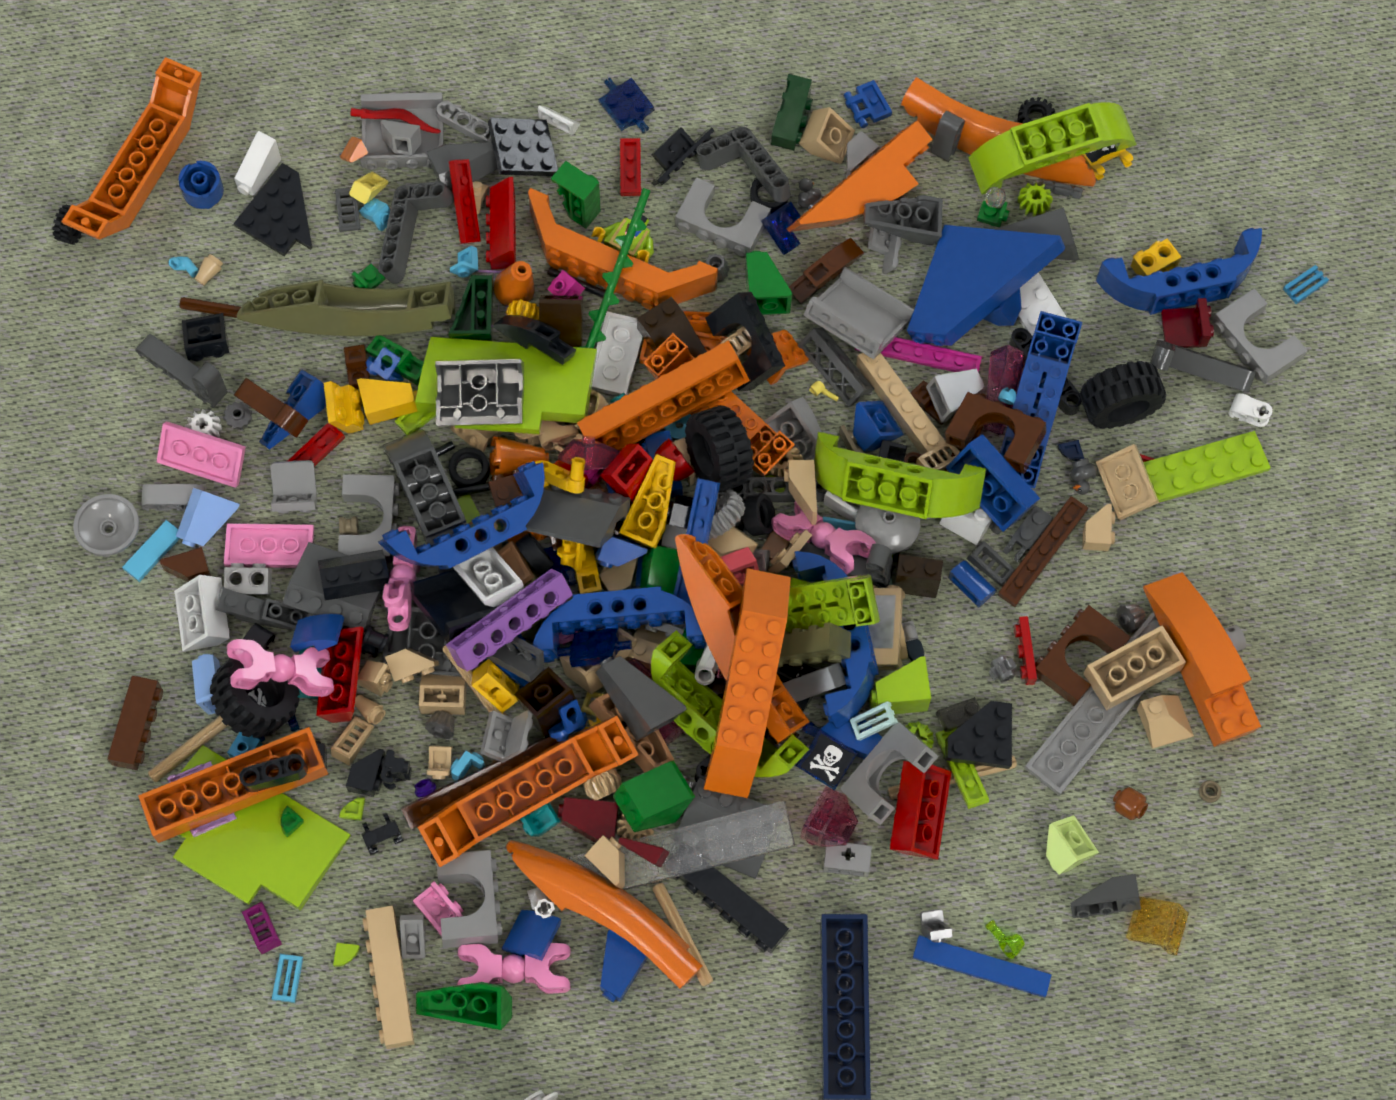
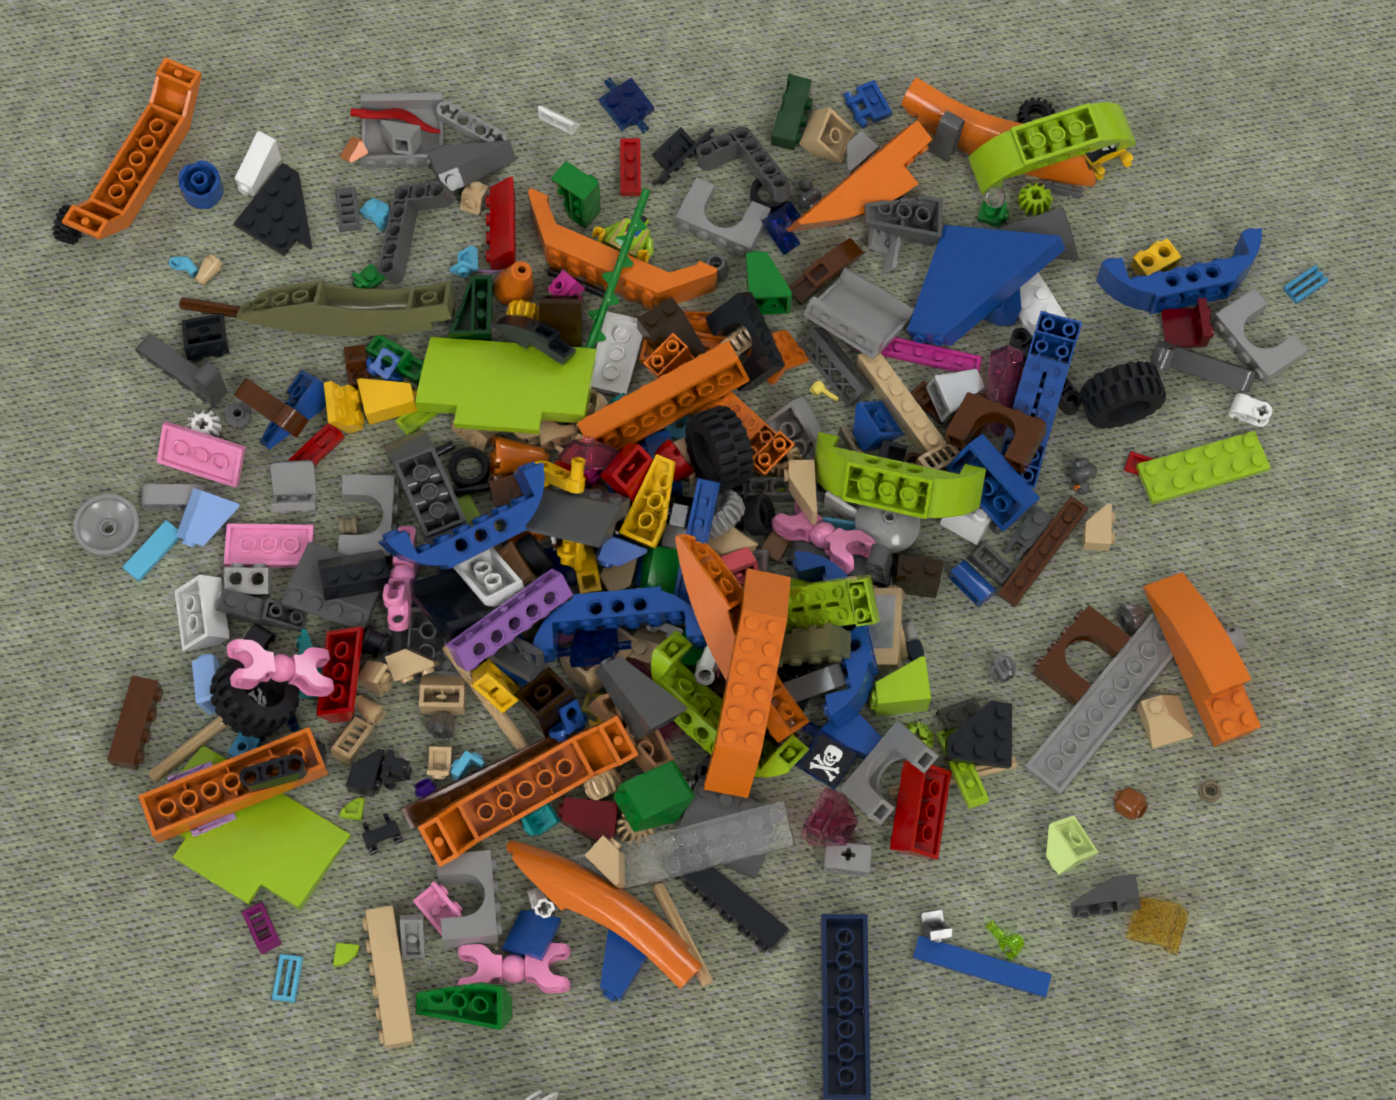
(187, 564): reddish brown slope -> none
(290, 821): green tile -> none
(317, 630): blue slope -> none
(367, 187): light yellow slope -> none
(464, 201): red plate -> none
(479, 392): dark grey piece -> none
(506, 735): light grey bracket -> none
(522, 147): plate -> none
(651, 853): dark red slope -> none
(784, 557): tan plate -> none
(889, 714): light aqua tile -> none
(1007, 396): medium azure hinge -> none
(1025, 650): red plate -> none
(1071, 450): dark blue tile -> none
(1127, 482): tan plate -> none
(1134, 667): tan brick -> none

